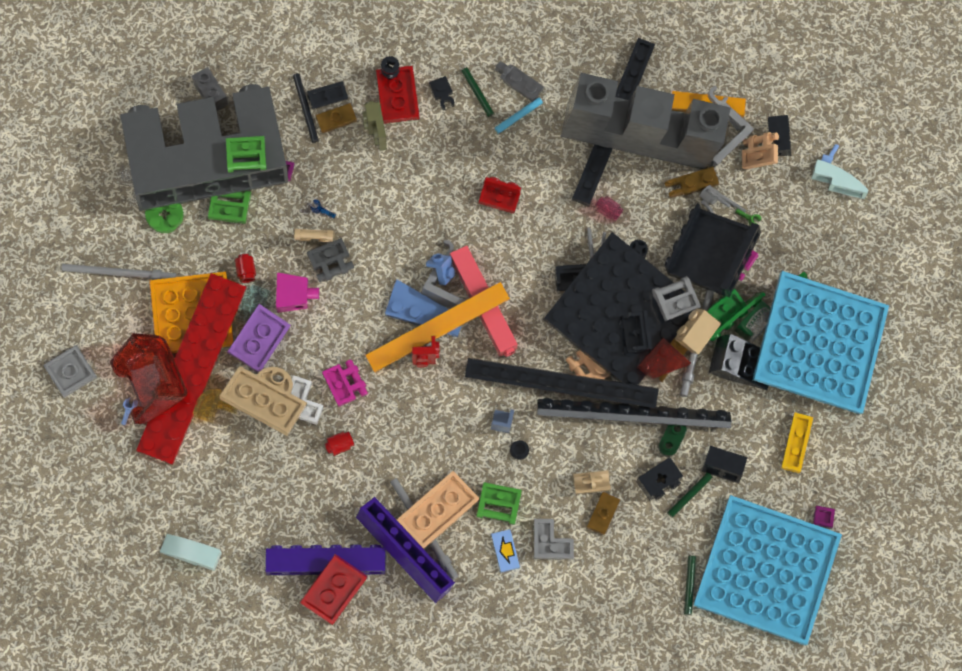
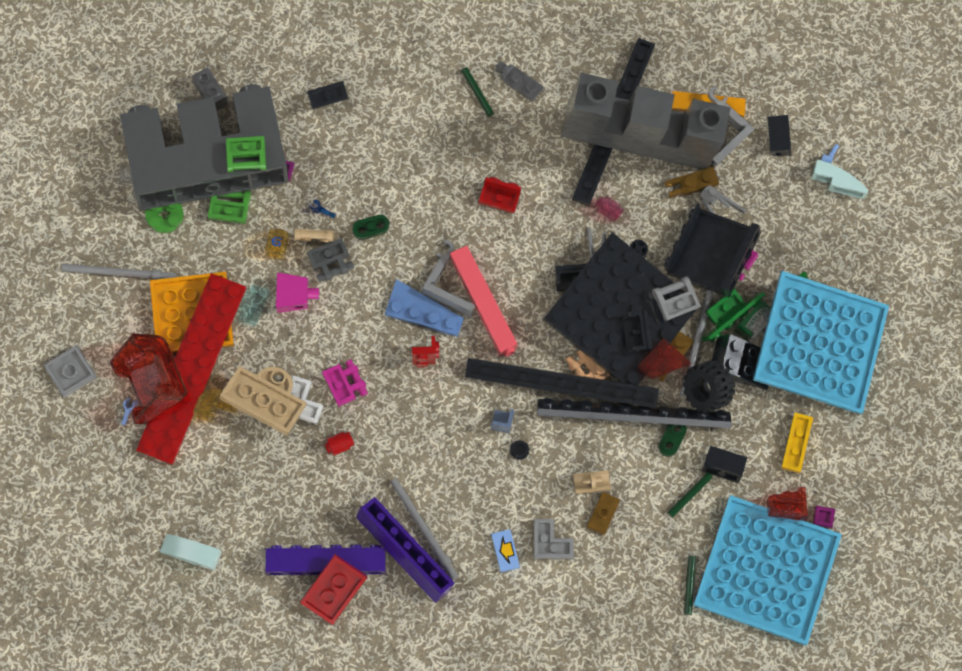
(245, 268): red brick -> none
(258, 338): medium lavender plate -> none
(277, 244): none -> clear yellow brick
(305, 107): black bar -> none
(336, 118): pearl gold plate -> none
(370, 227): none -> dark green plate
(374, 123): olive plate -> none
(388, 71): black wheel -> none
(398, 96): red plate -> none
(437, 326): light orange tile -> none
(438, 509): light nougat plate -> none
(441, 90): black plate -> none
(443, 267): medium blue bracket -> none
(502, 497): bright green plate -> none
(518, 115): medium azure bar -> none
(666, 470): black brick -> none
(697, 330): tan brick -> none
(719, 382): none -> black tyre
(748, 217): bright green hand -> none
(762, 155): light nougat plate -> none
(788, 505): none -> clear red wing

